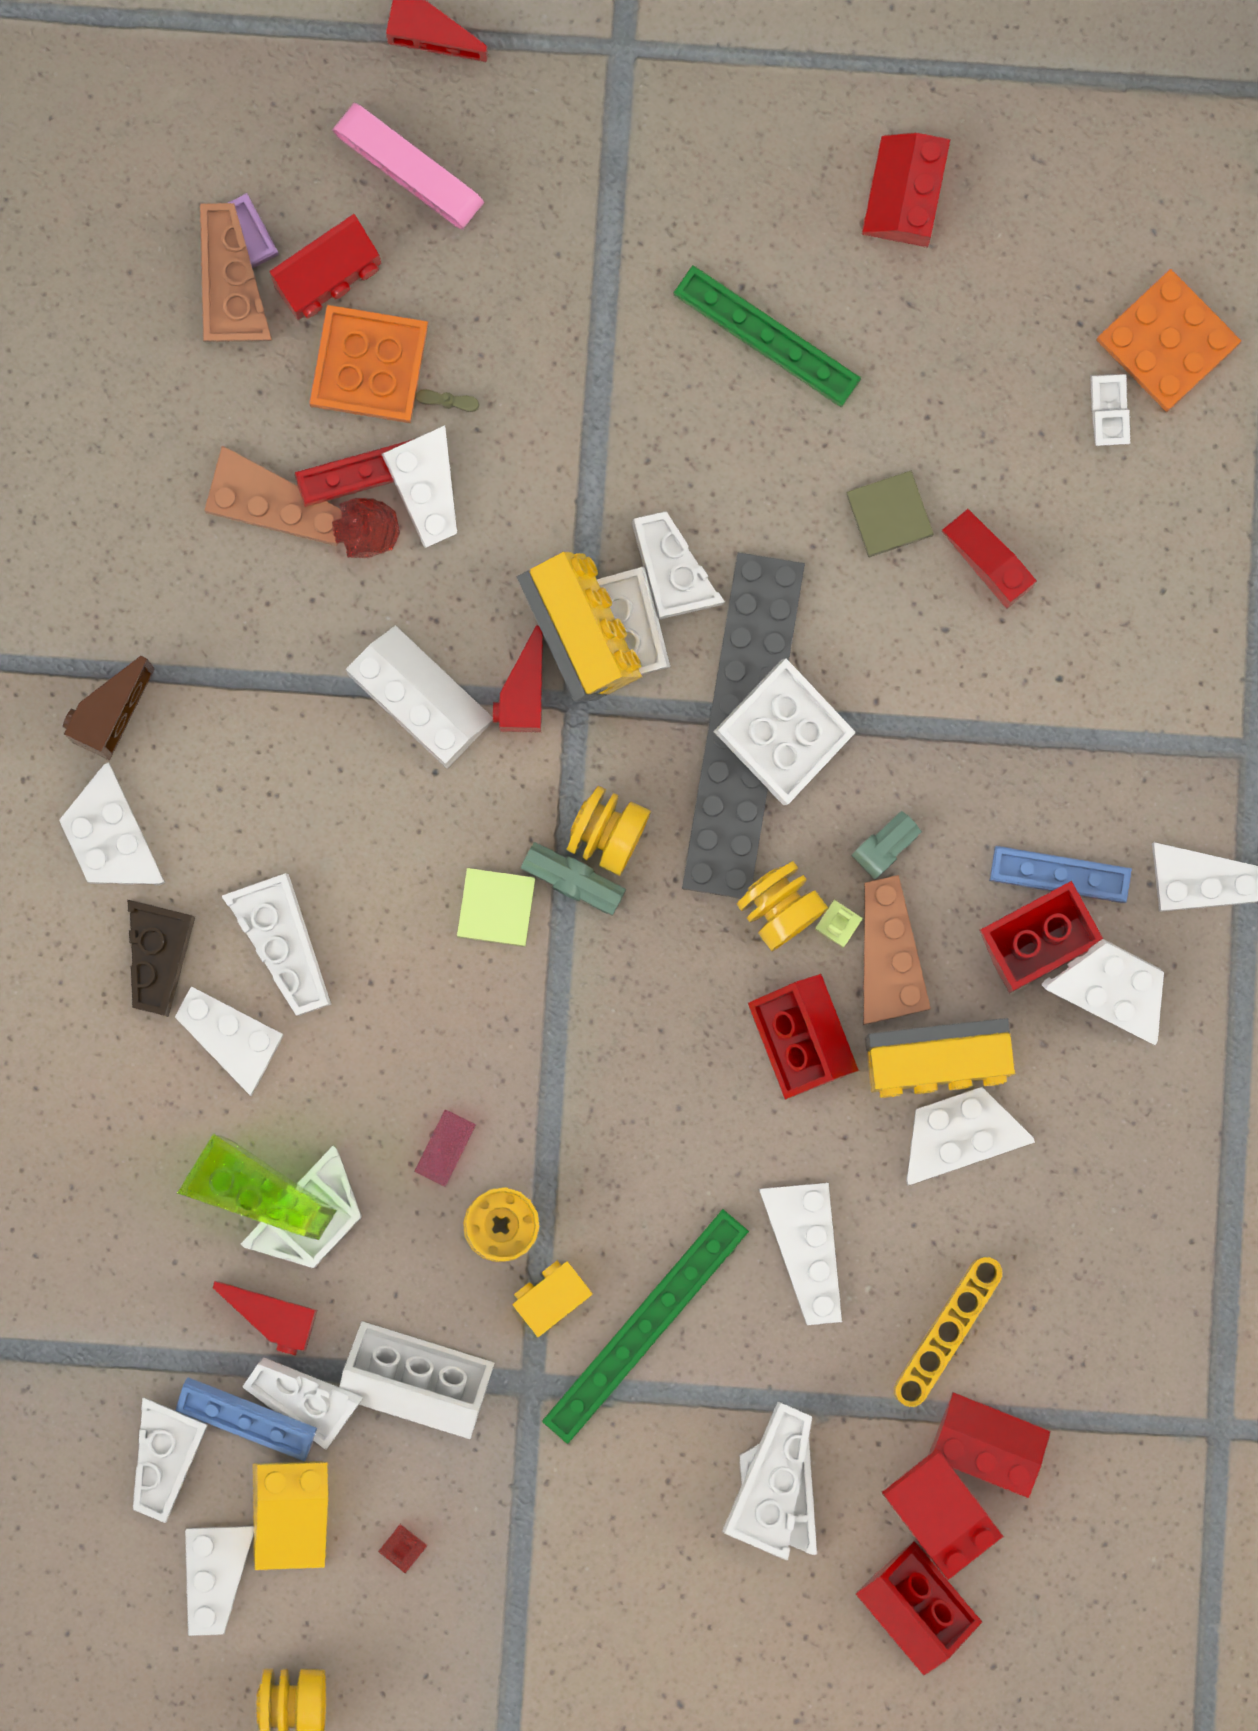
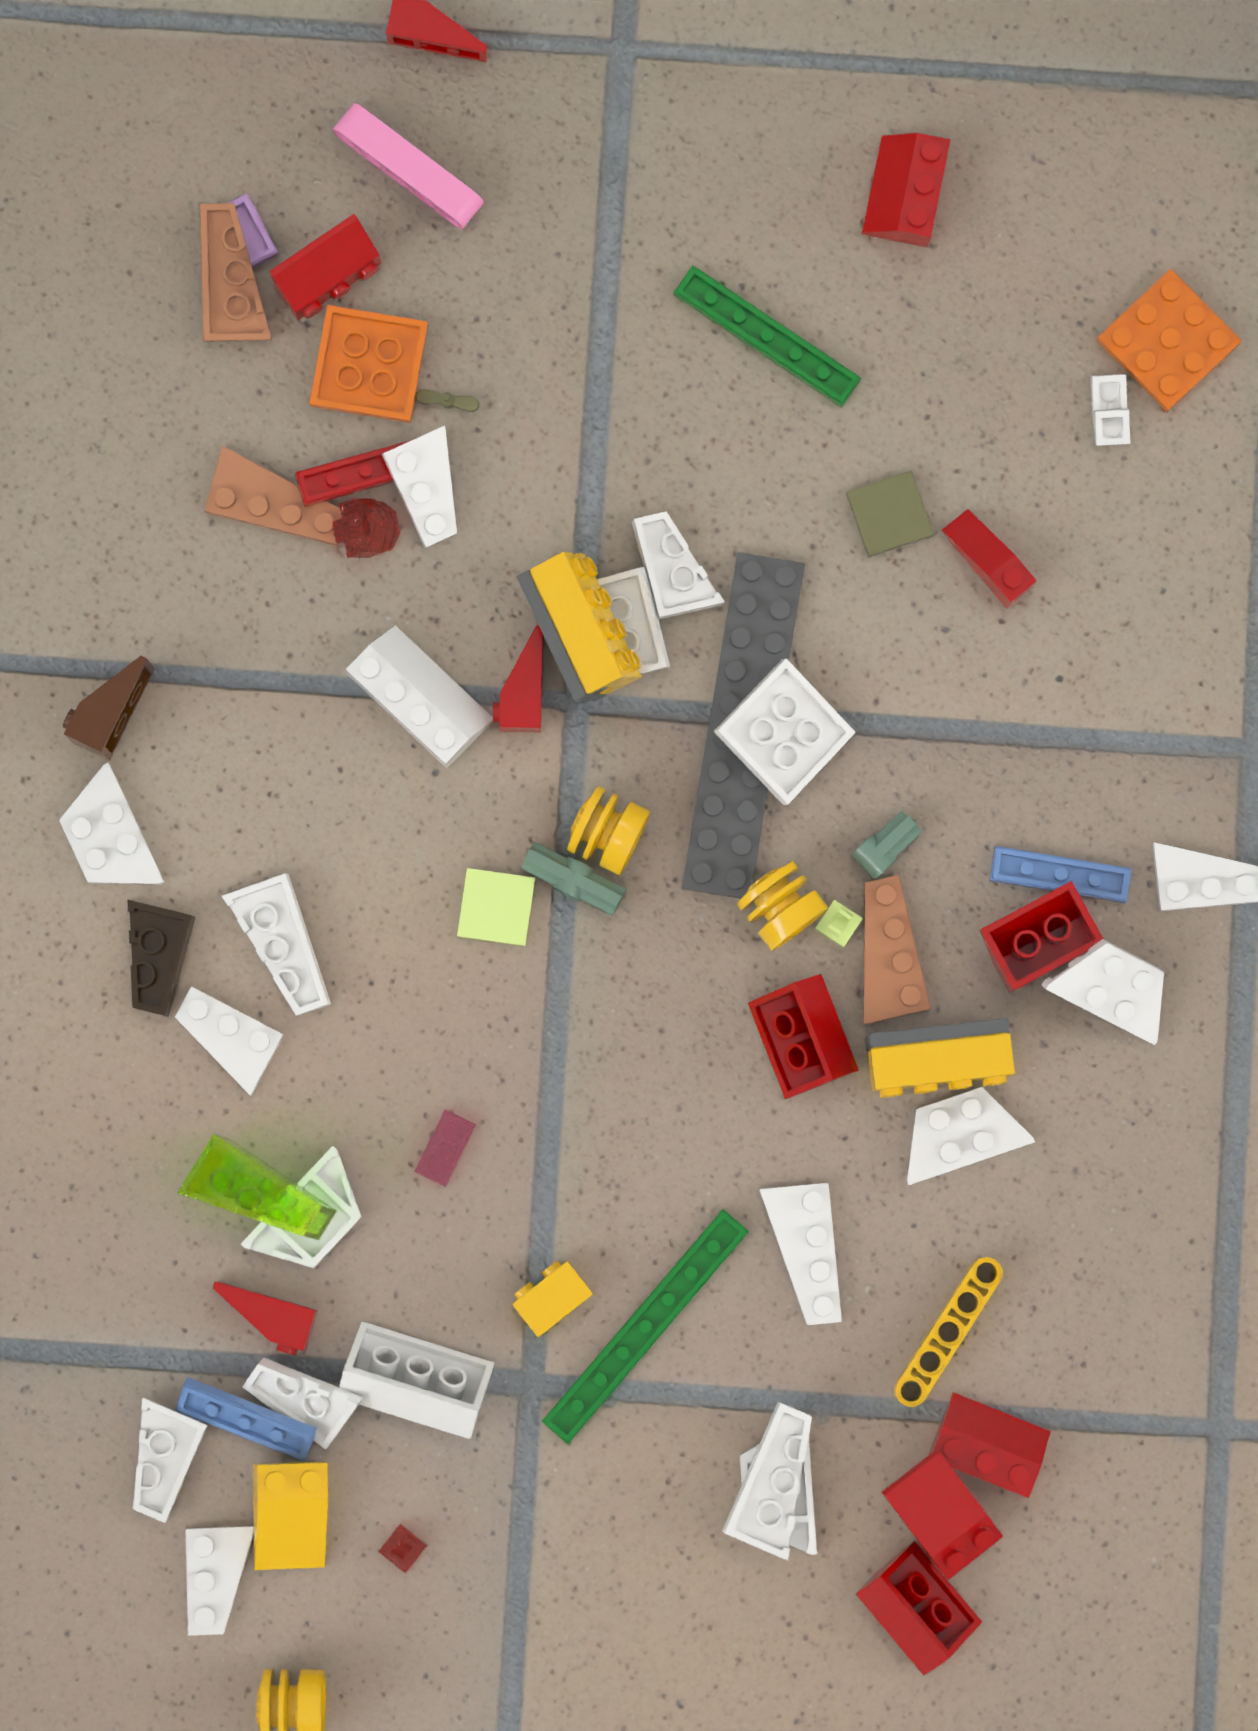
(521, 1225): yellow wheel -> none

